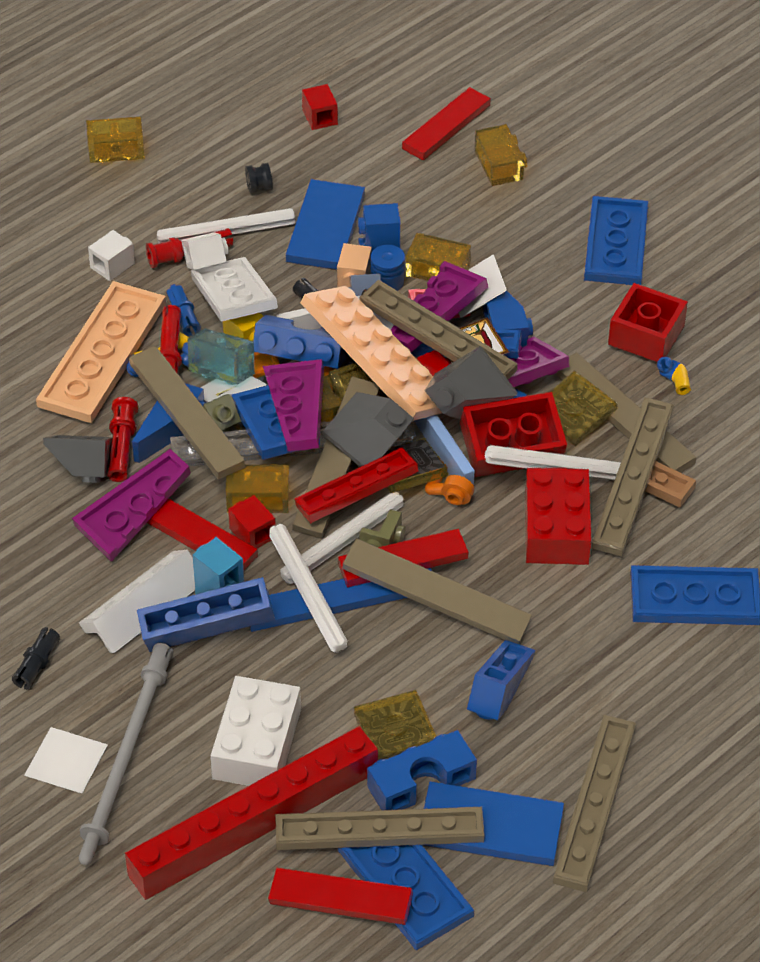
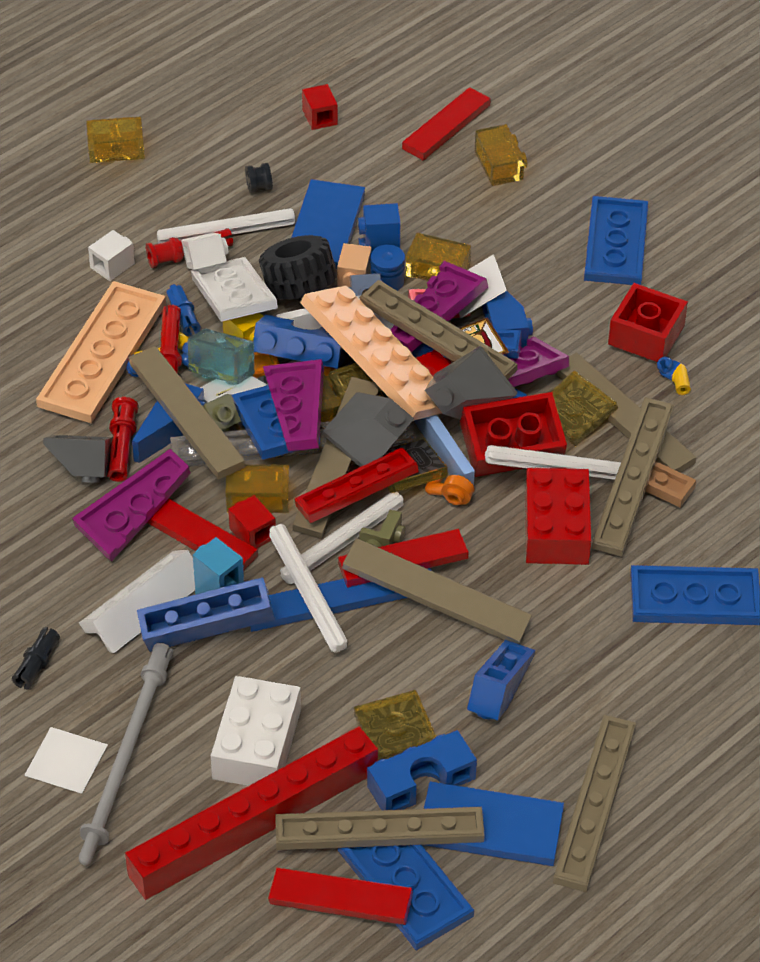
(298, 266): none -> black tyre

